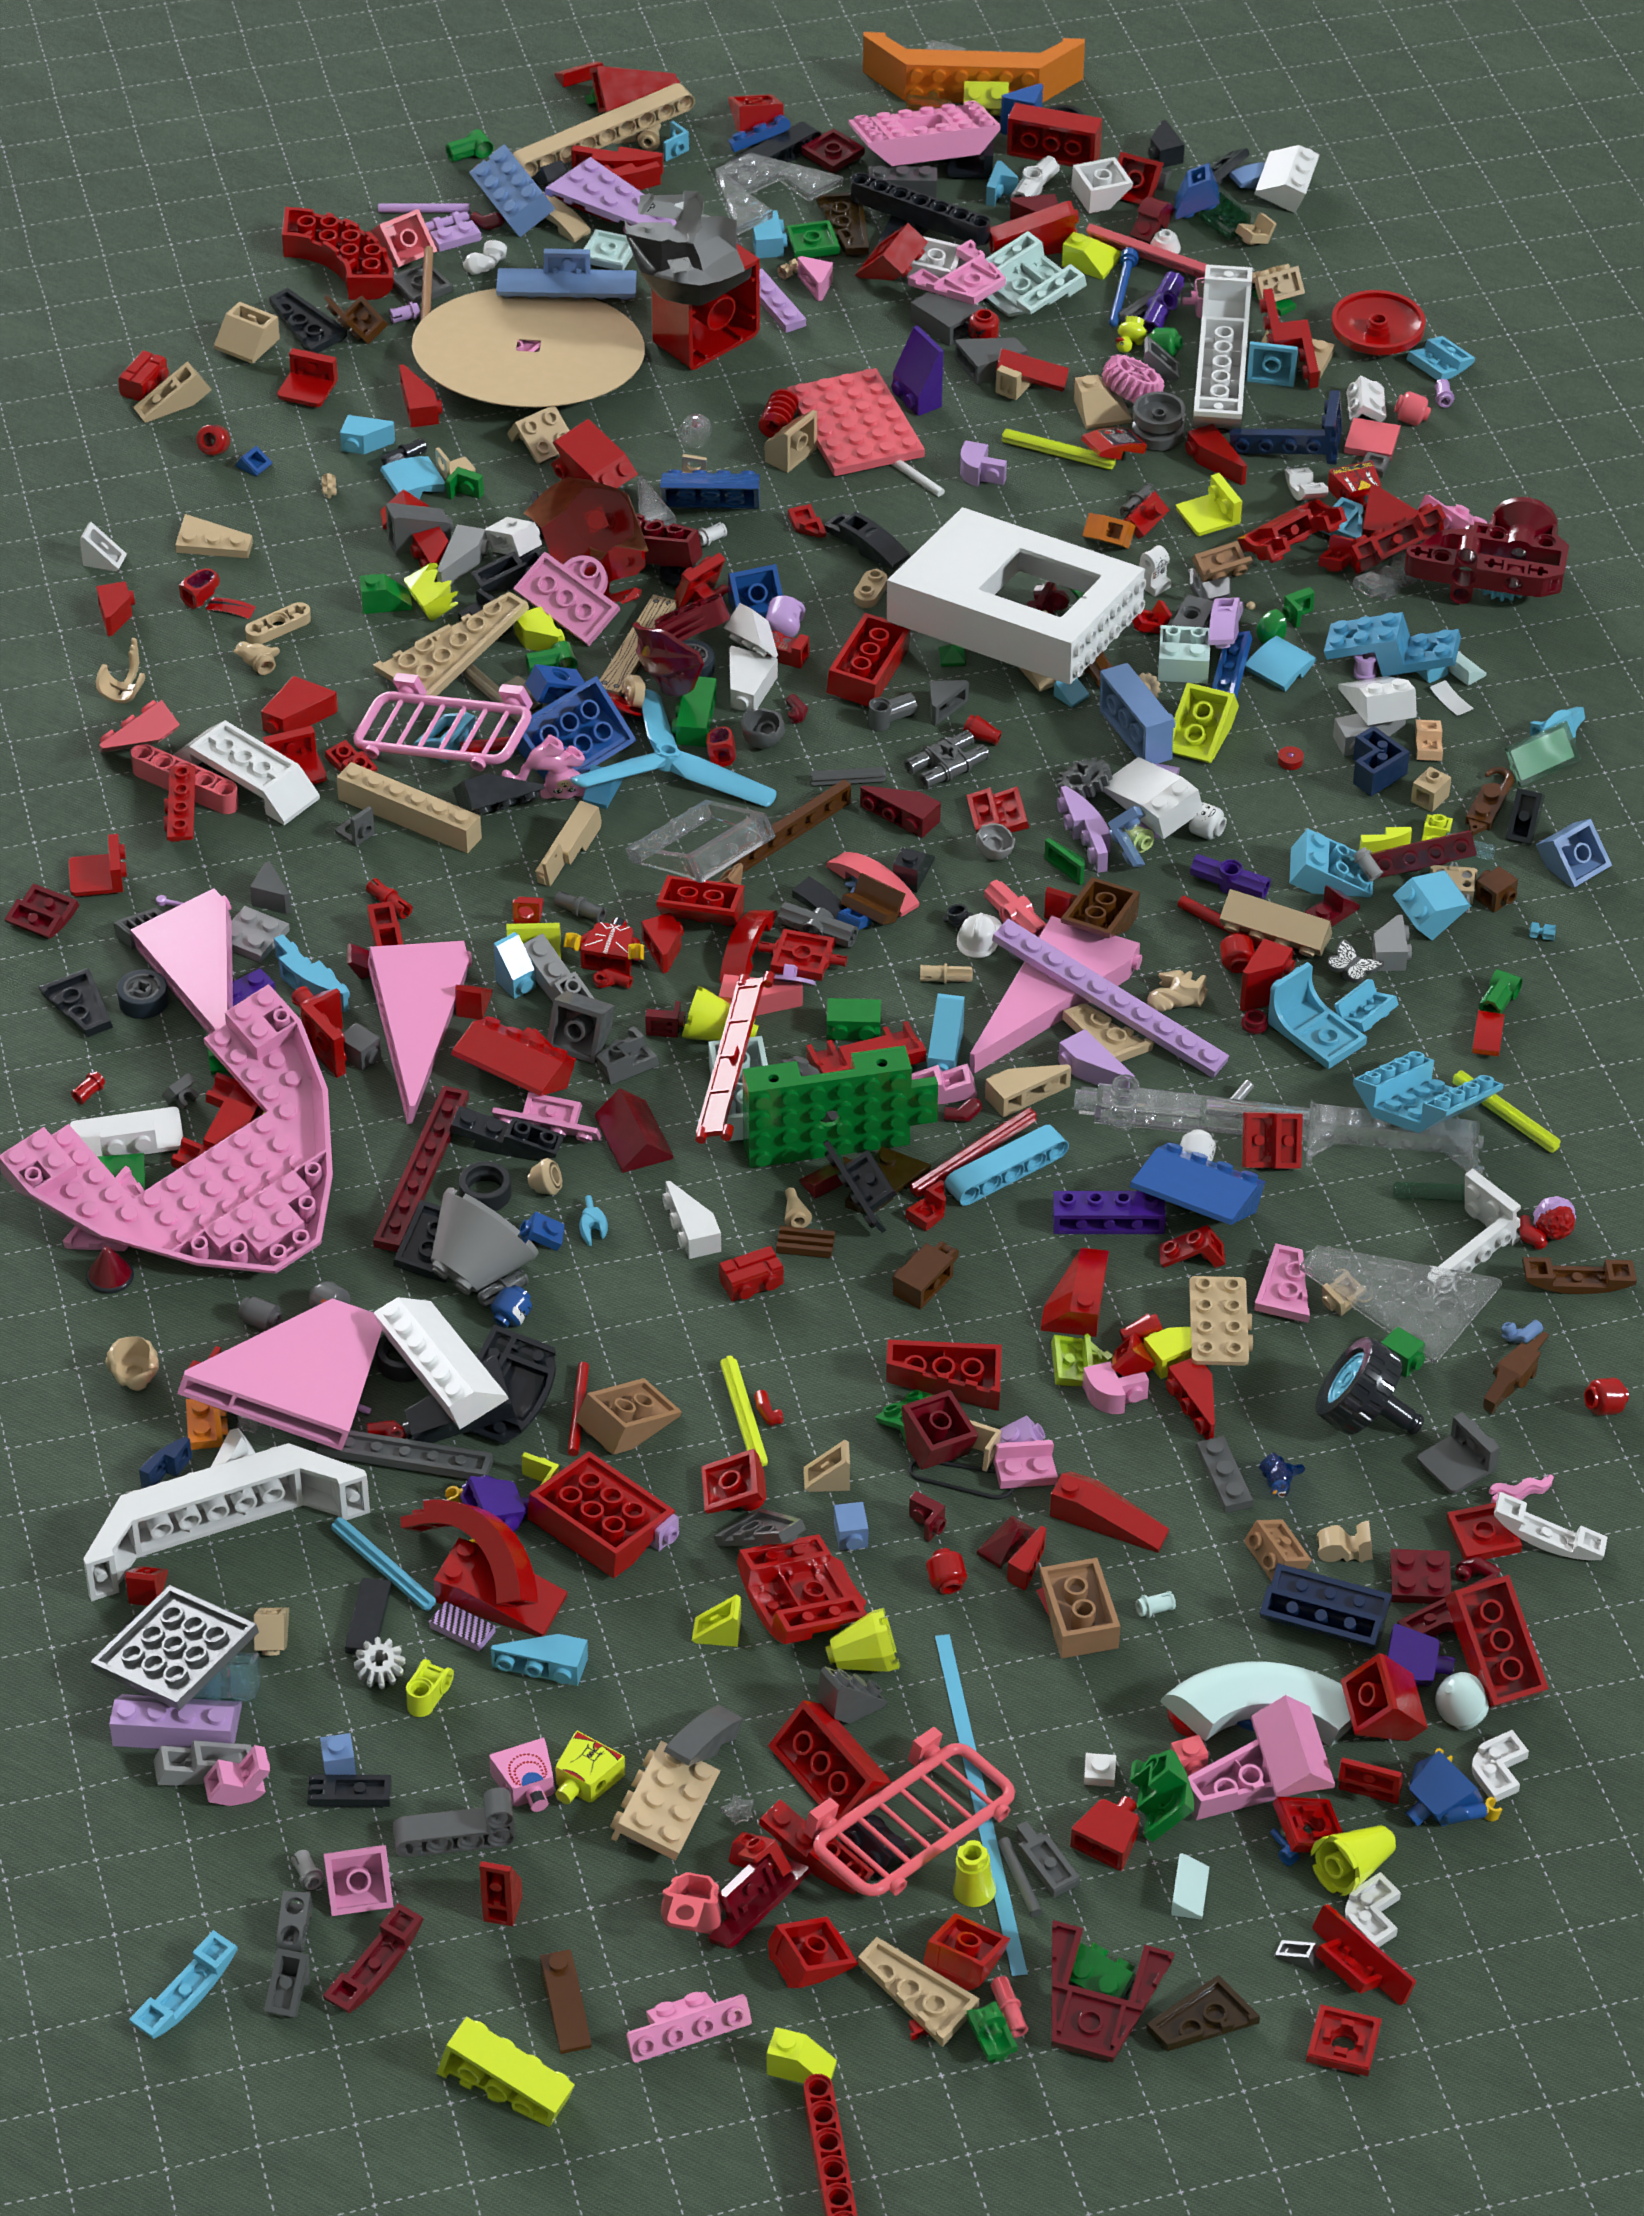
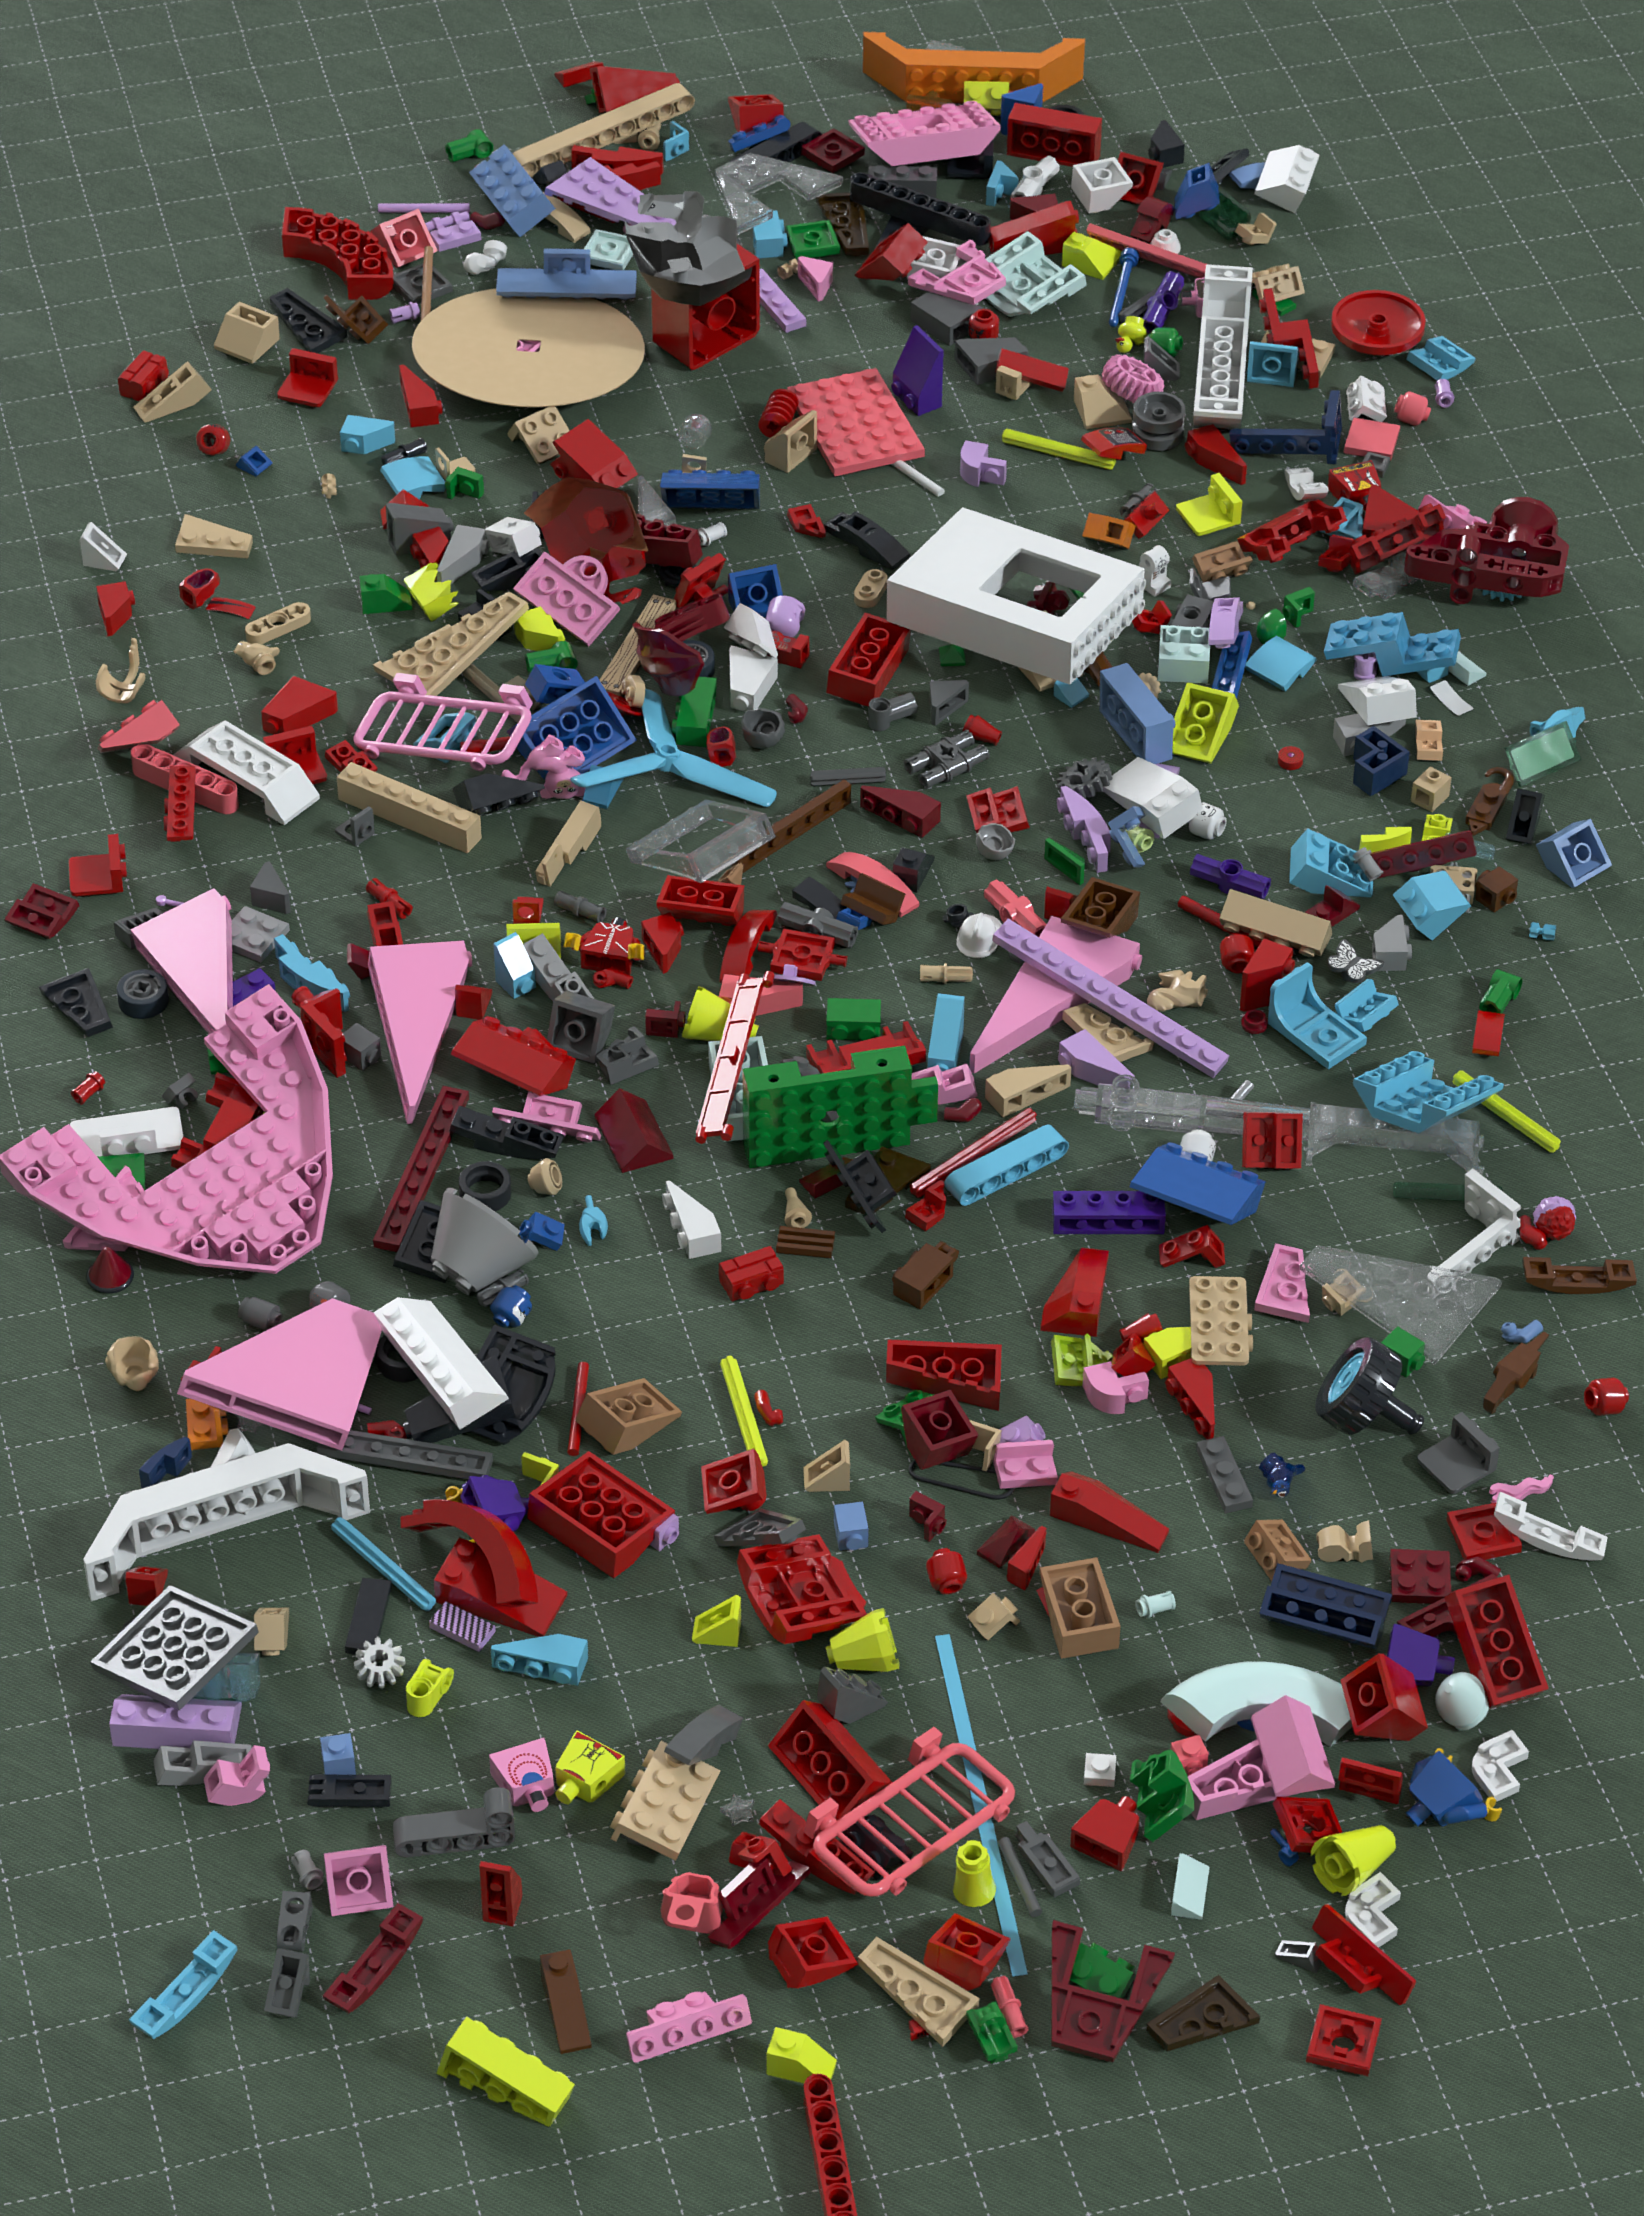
(993, 1615): none -> tan bracket

